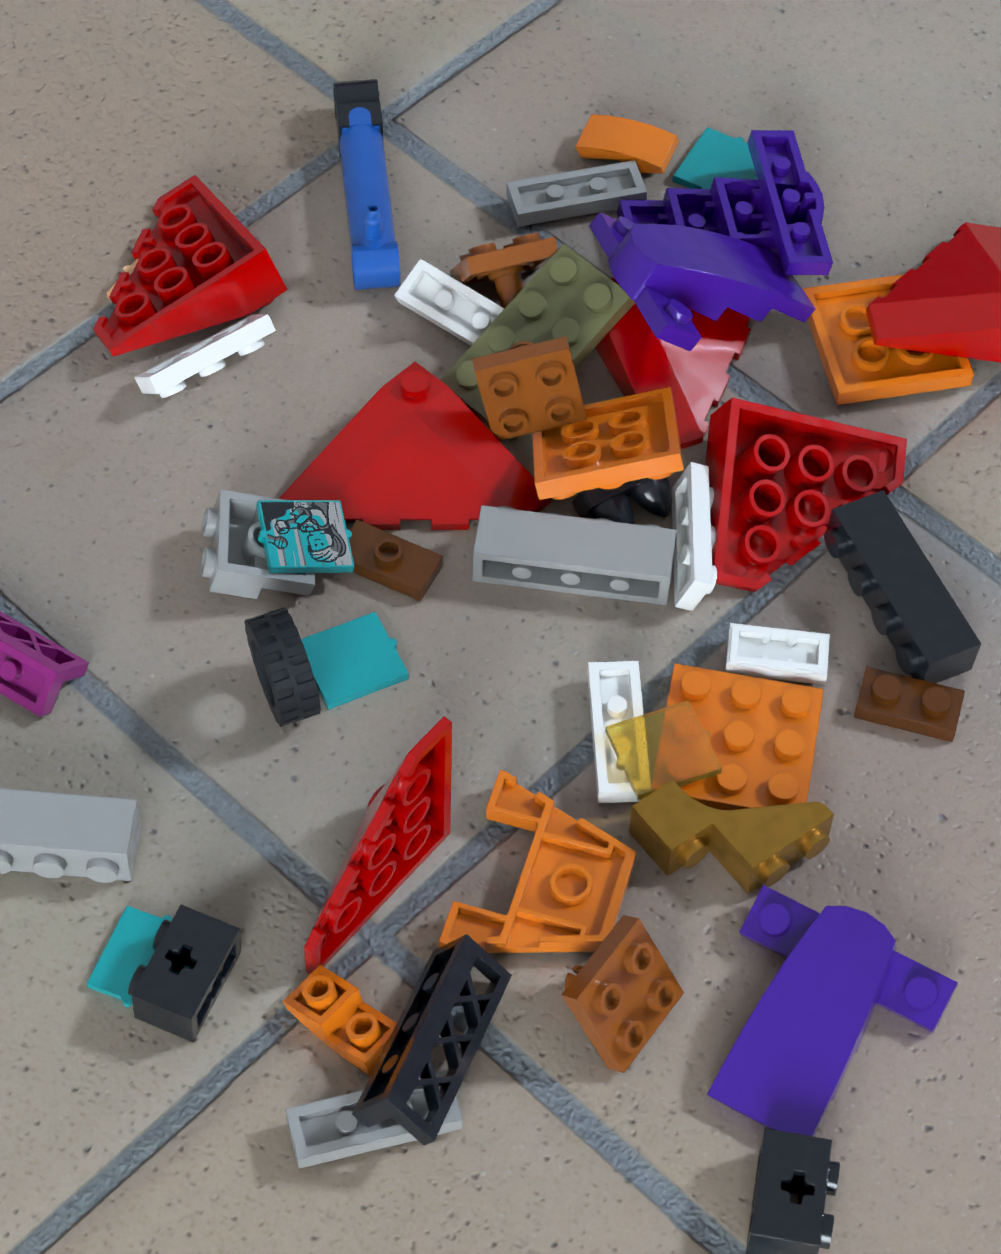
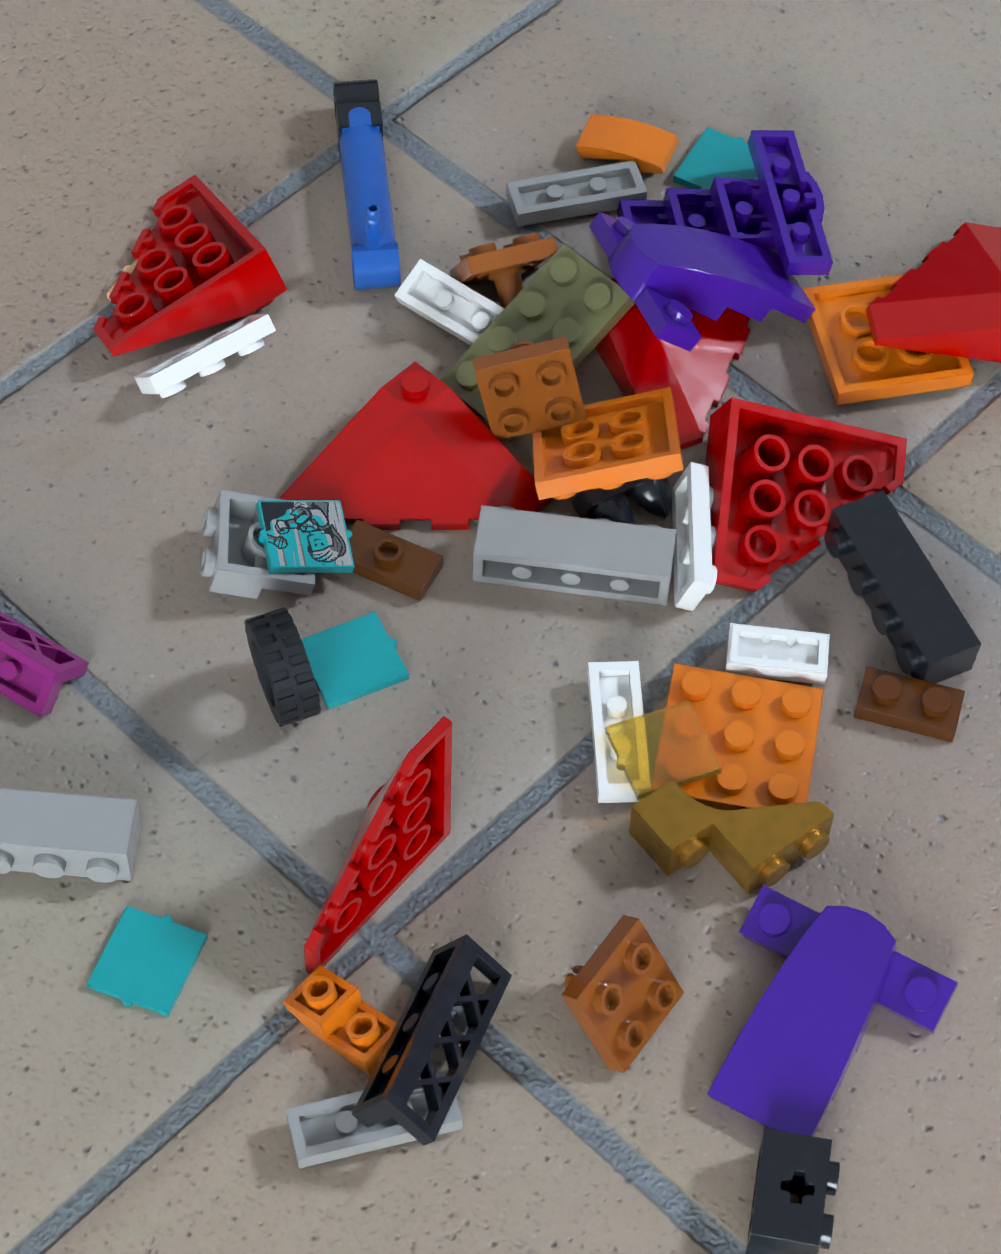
(184, 1000): black brick -> none
(566, 888): orange wing -> none

